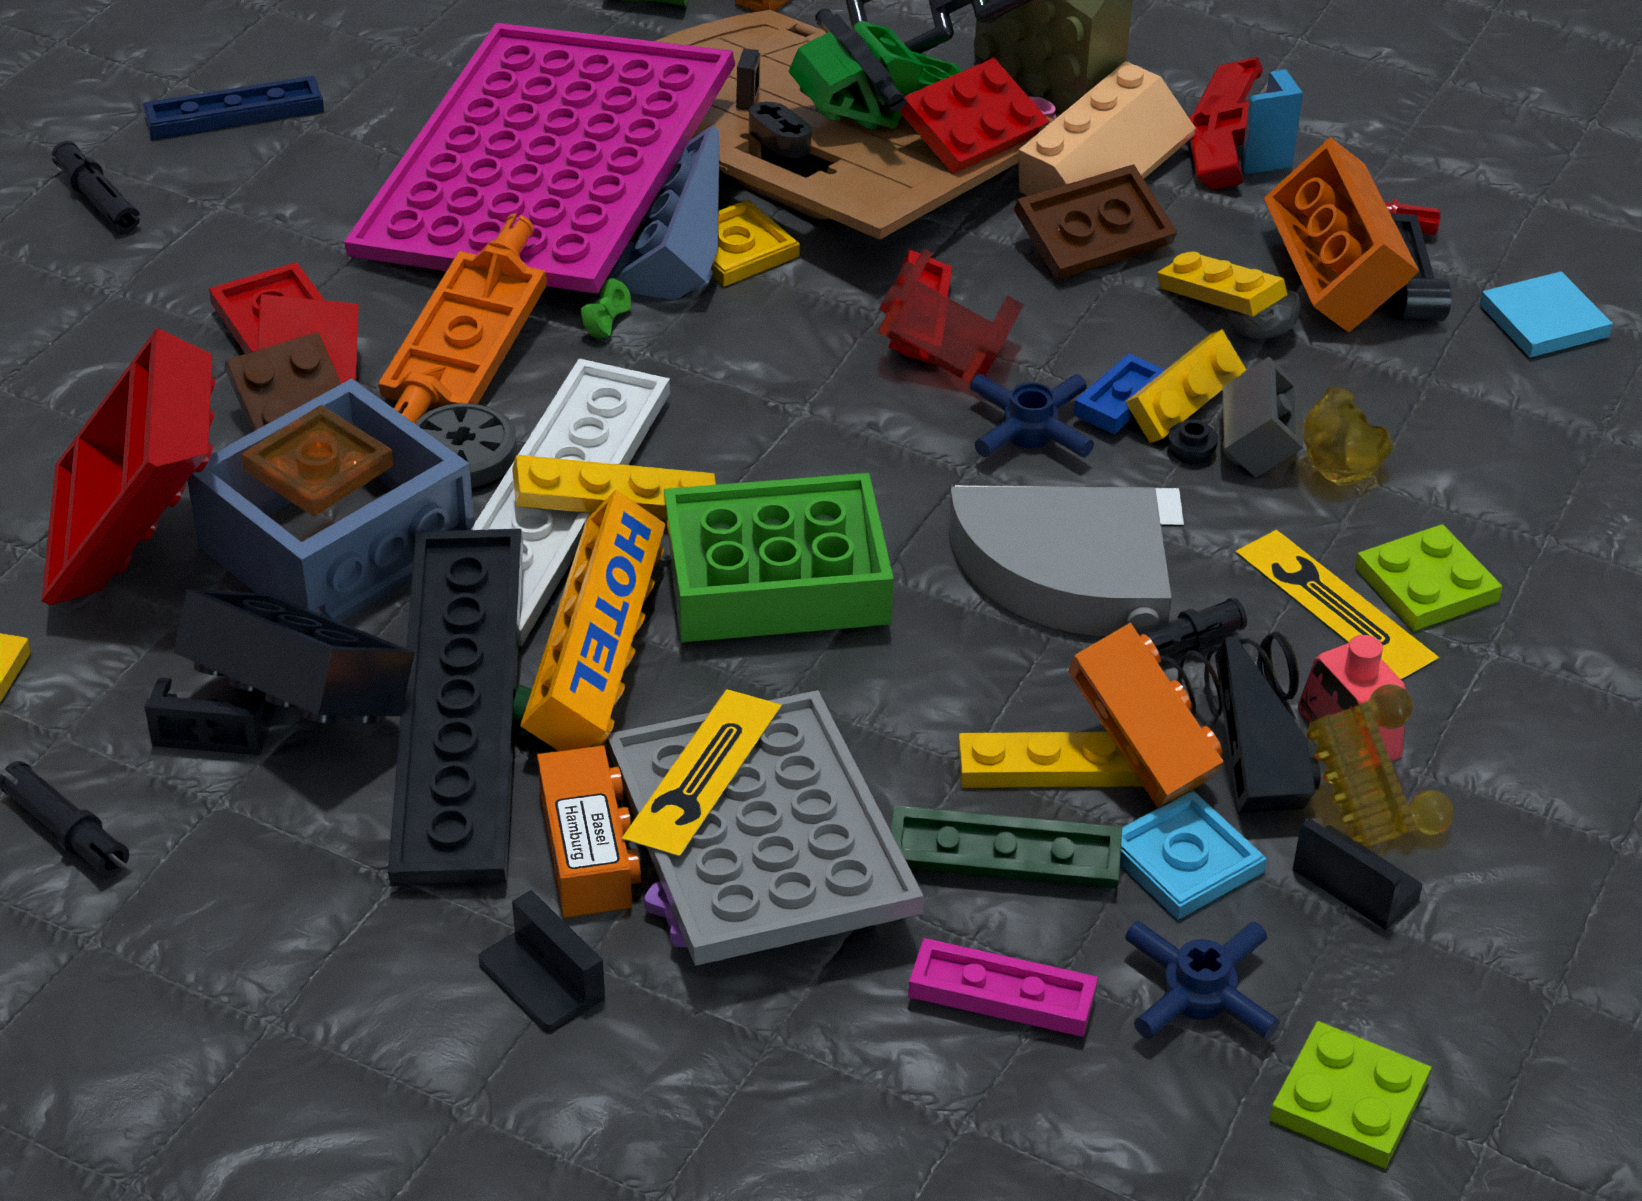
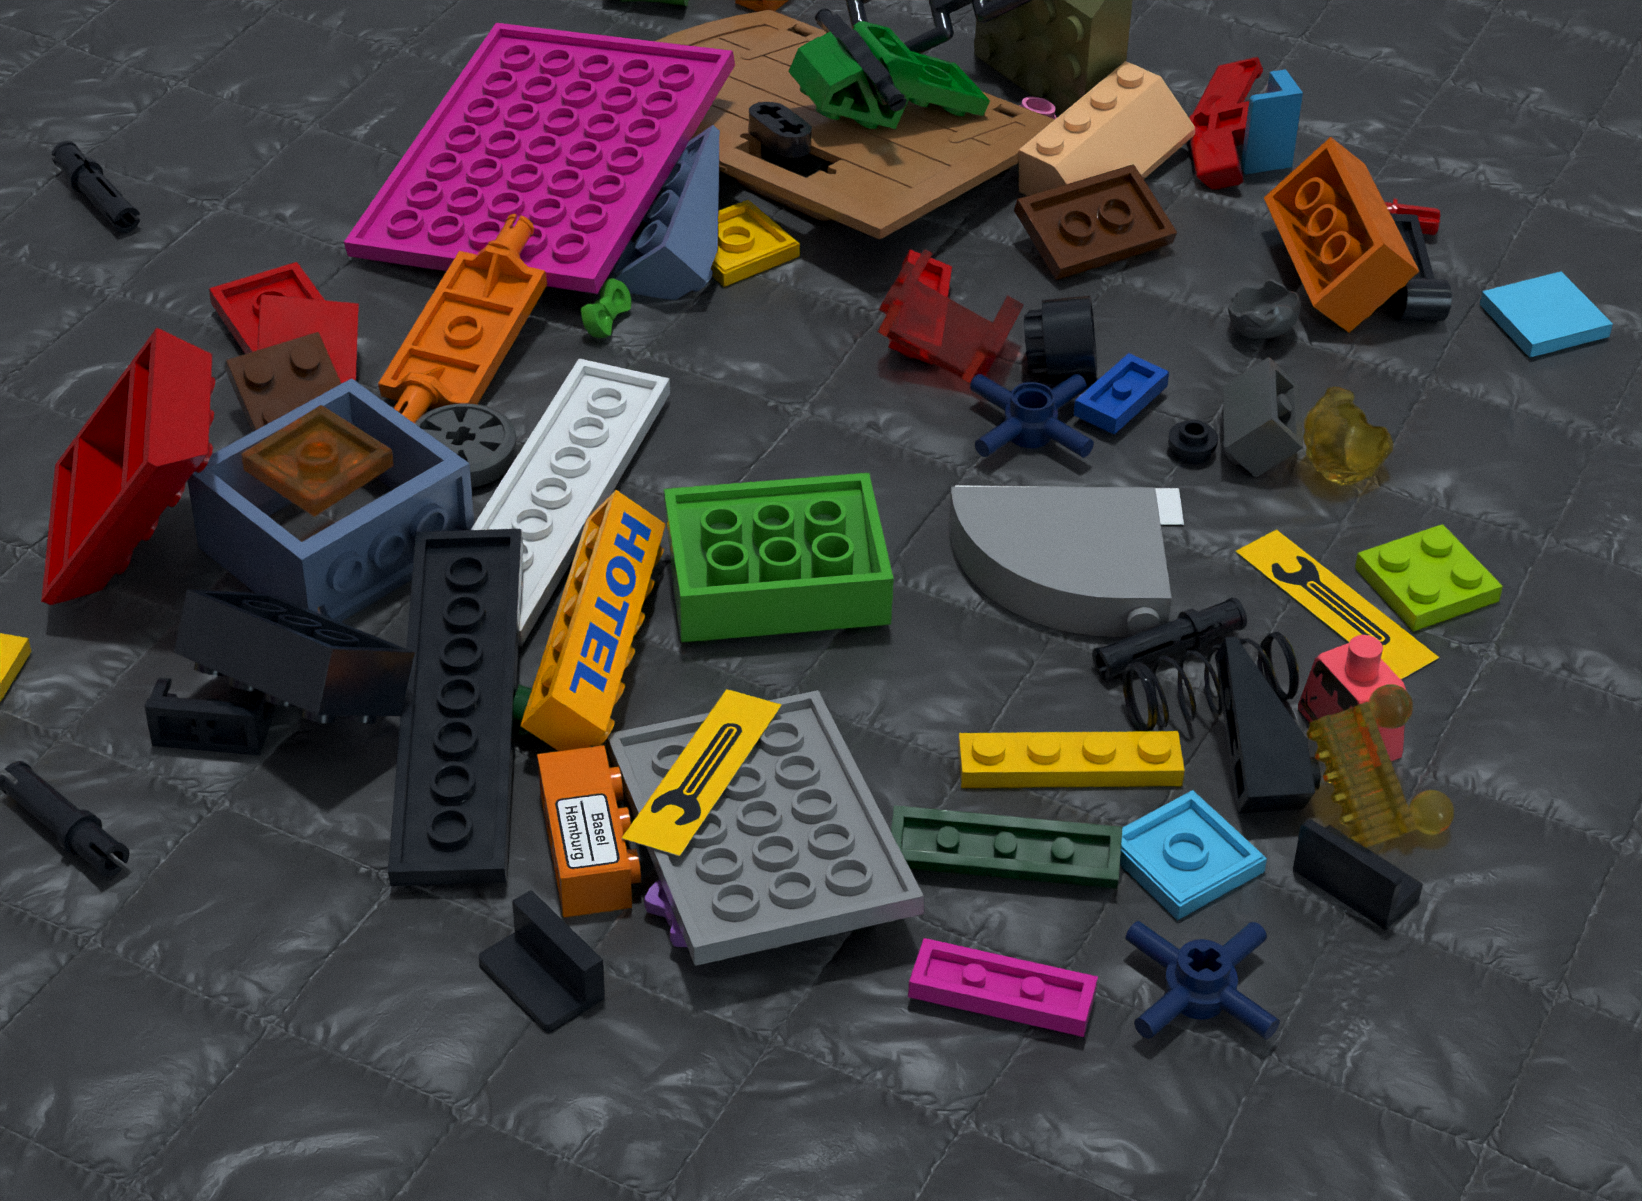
(233, 107): dark blue tile -> none
(586, 484): yellow plate -> none
(748, 78): black tile -> none
(973, 115): red plate -> none
(1061, 339): none -> black piece
(1146, 714): orange brick -> none
(1185, 386): yellow plate -> none
(1222, 283): yellow plate -> none
(1350, 1094): lime plate -> none

